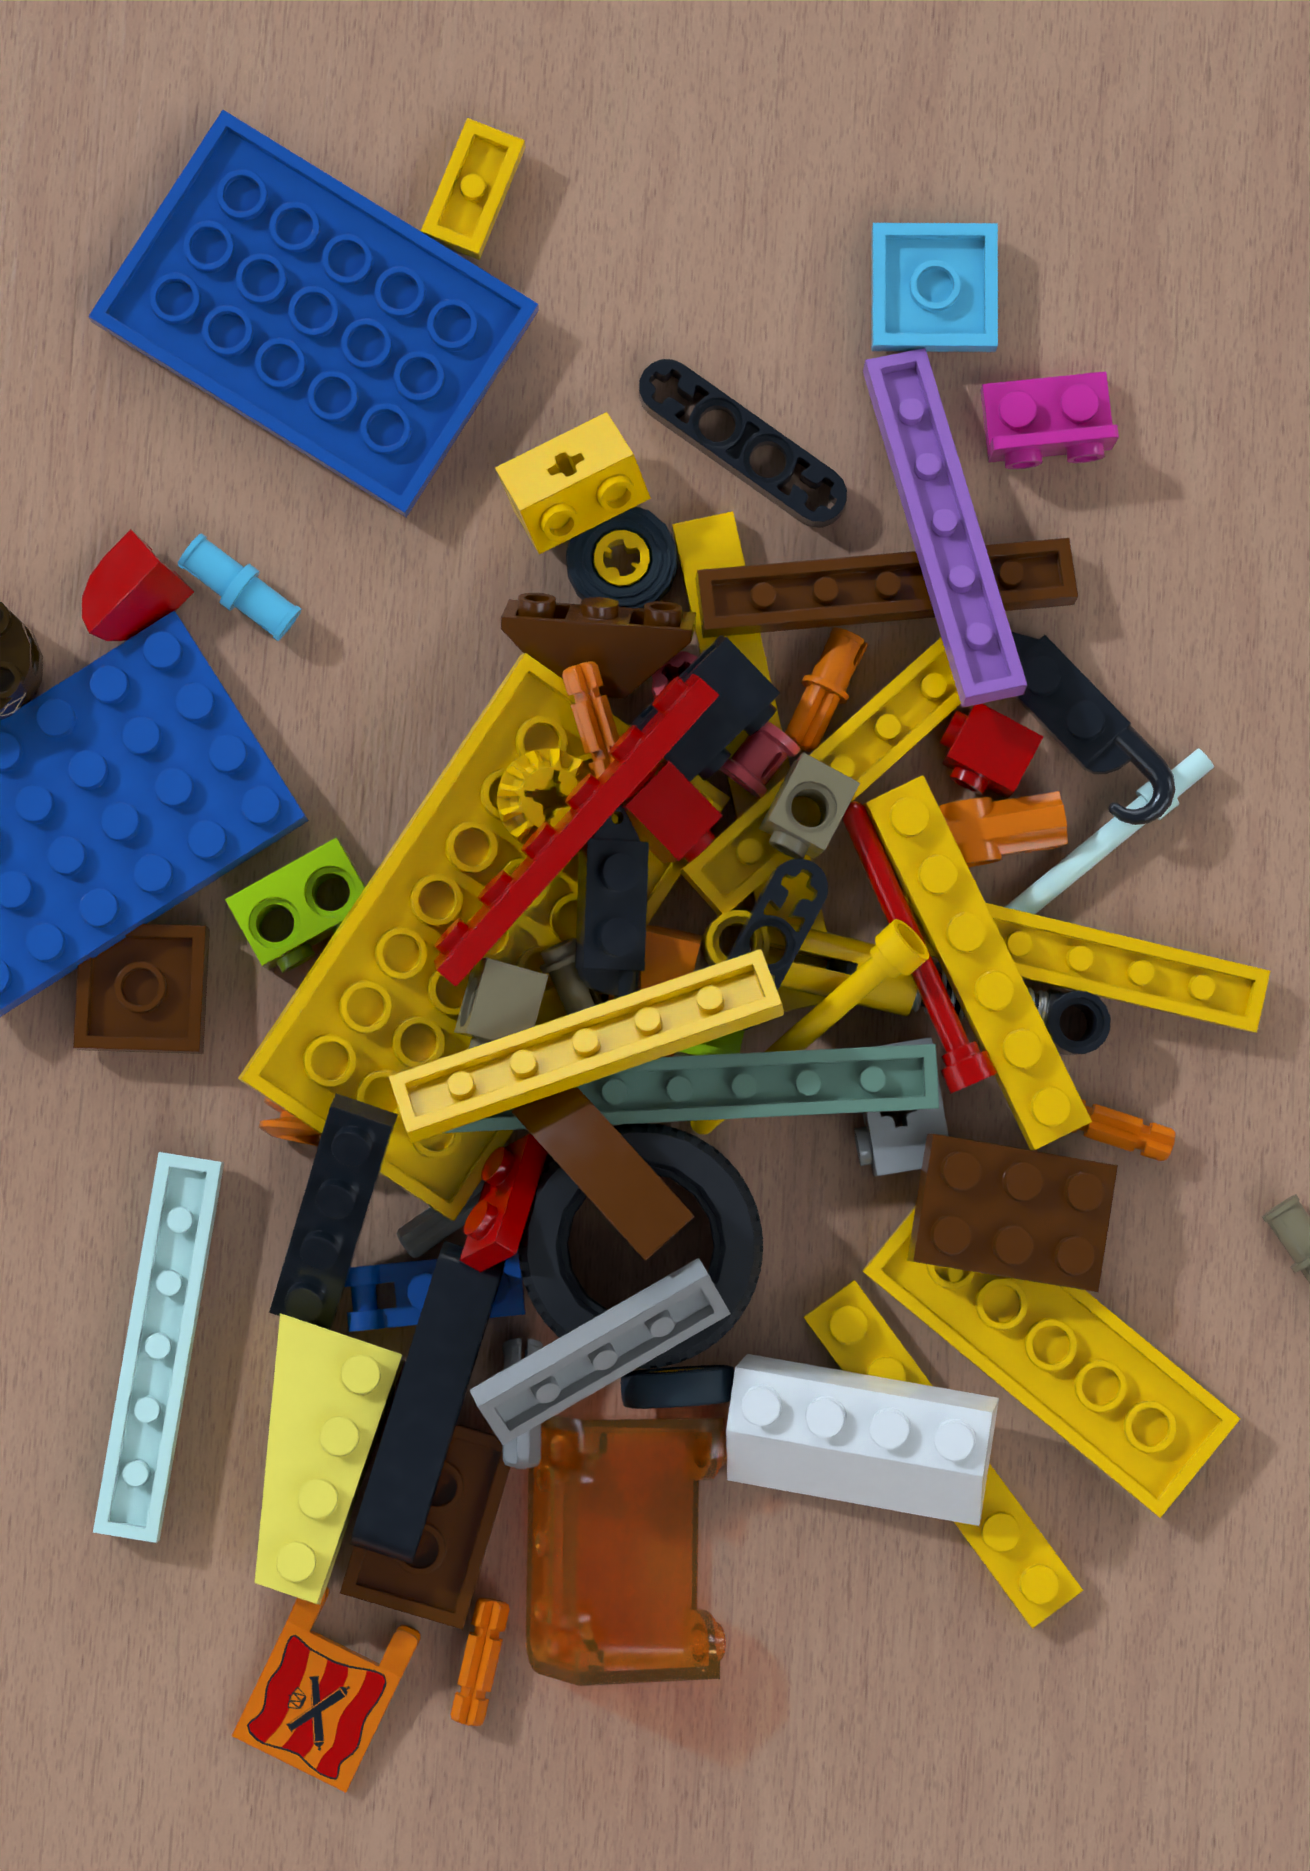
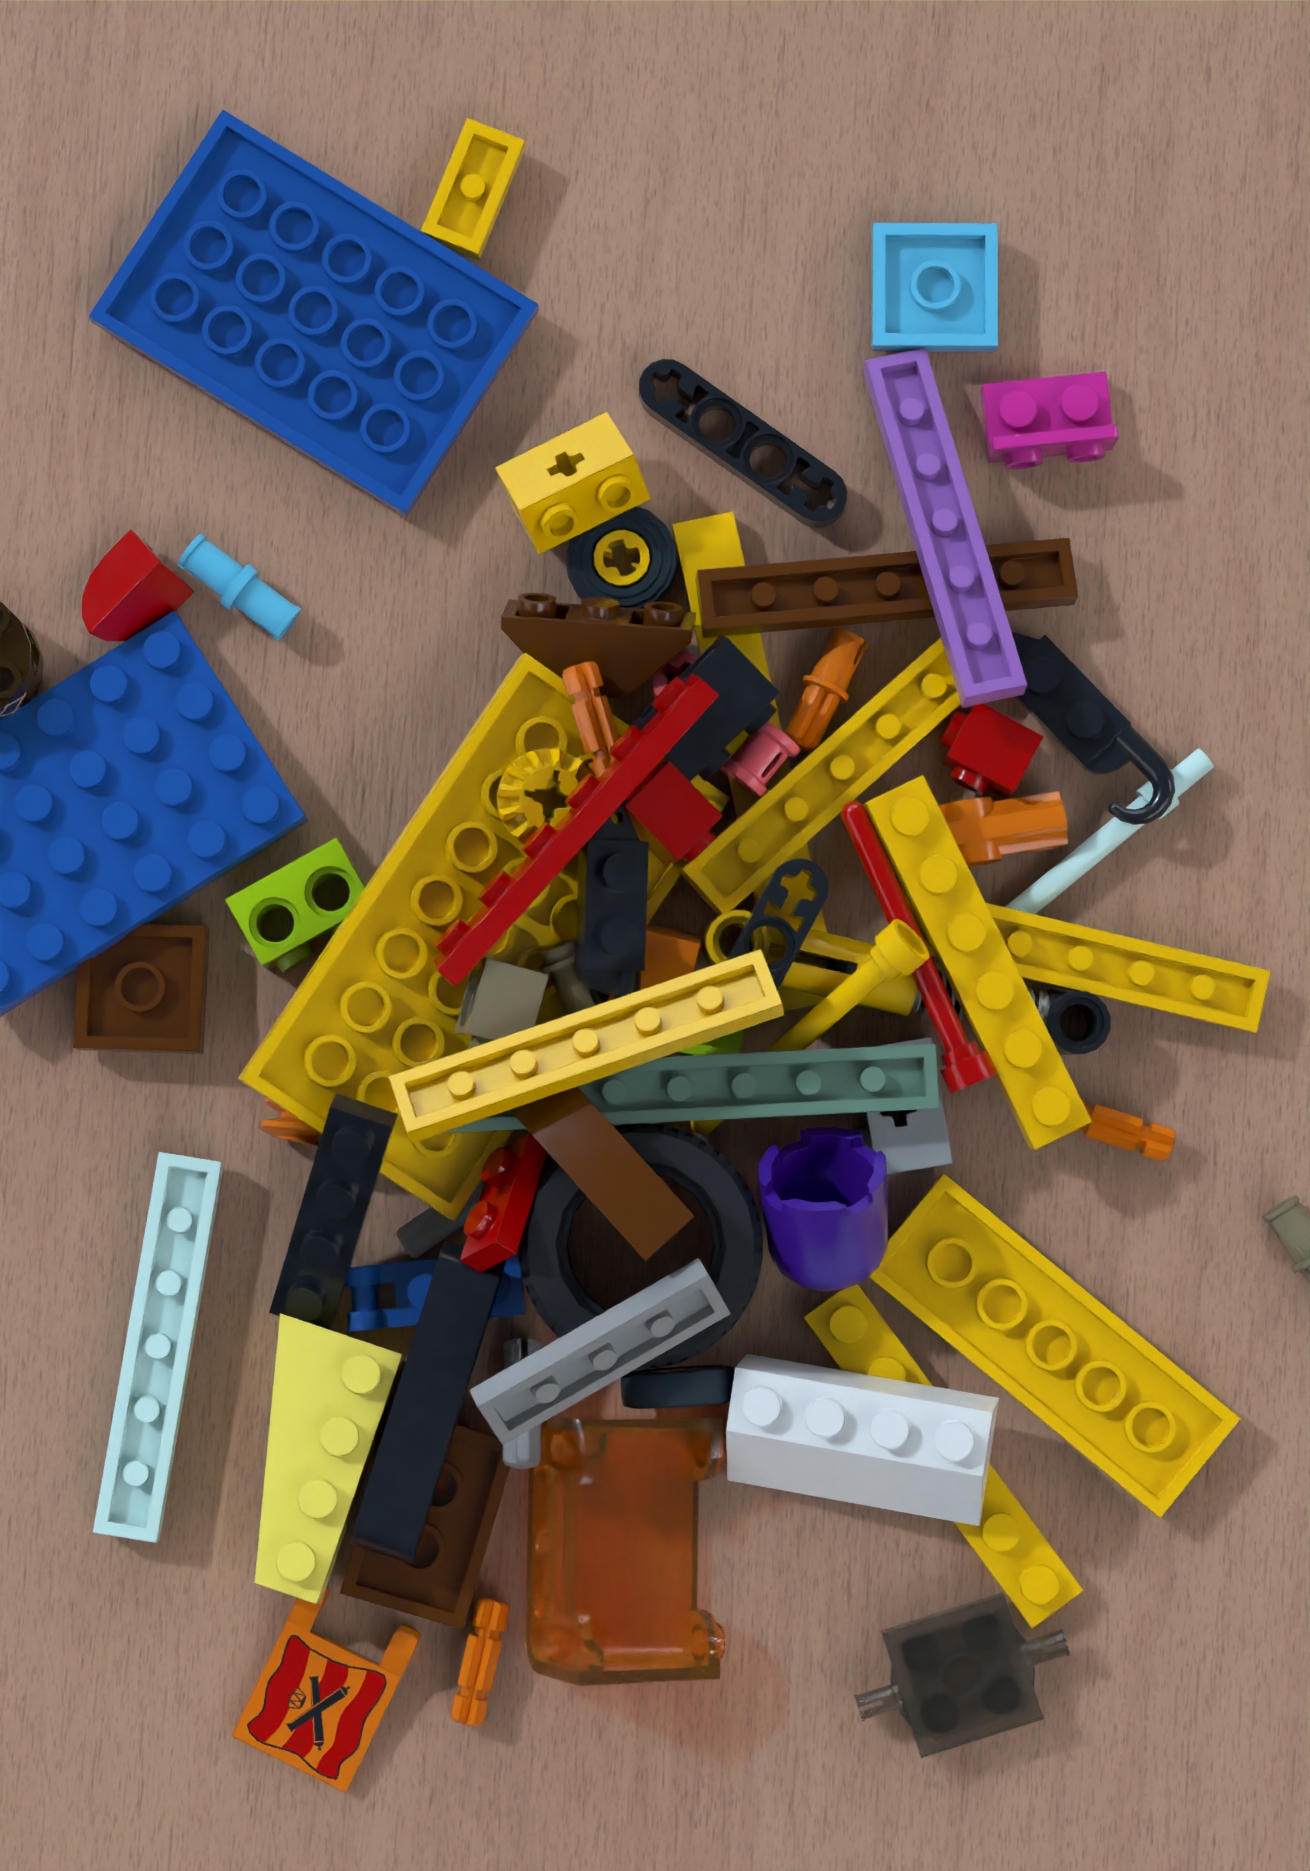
(823, 785): dark tan brick -> none
(825, 1208): none -> dark purple cylinder
(962, 1675): none -> clear smoke plate
(1012, 1212): reddish brown plate -> none

